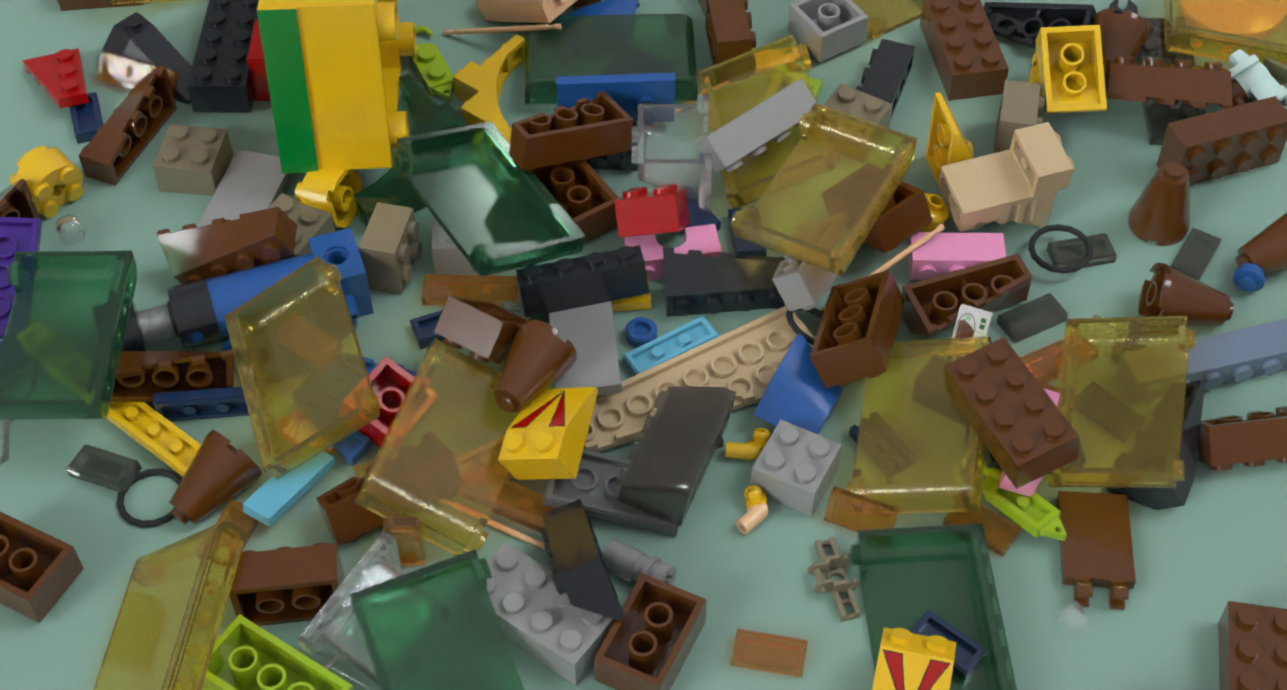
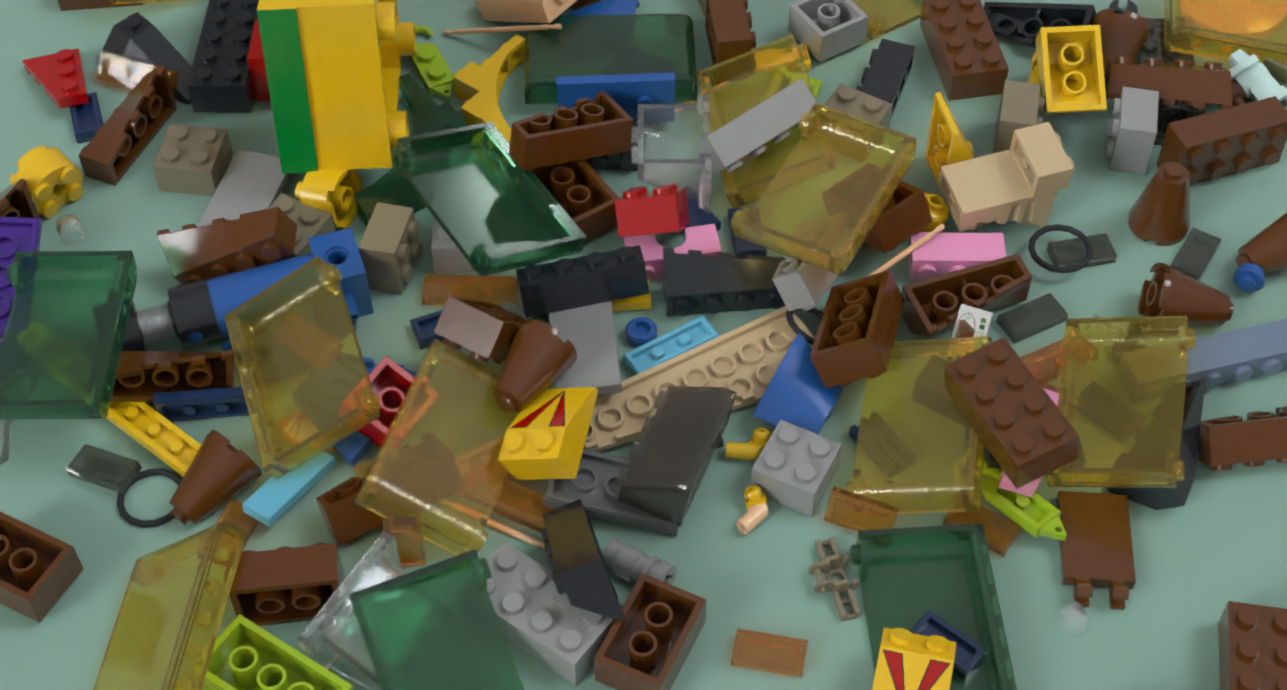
(1132, 130): none -> light grey brick

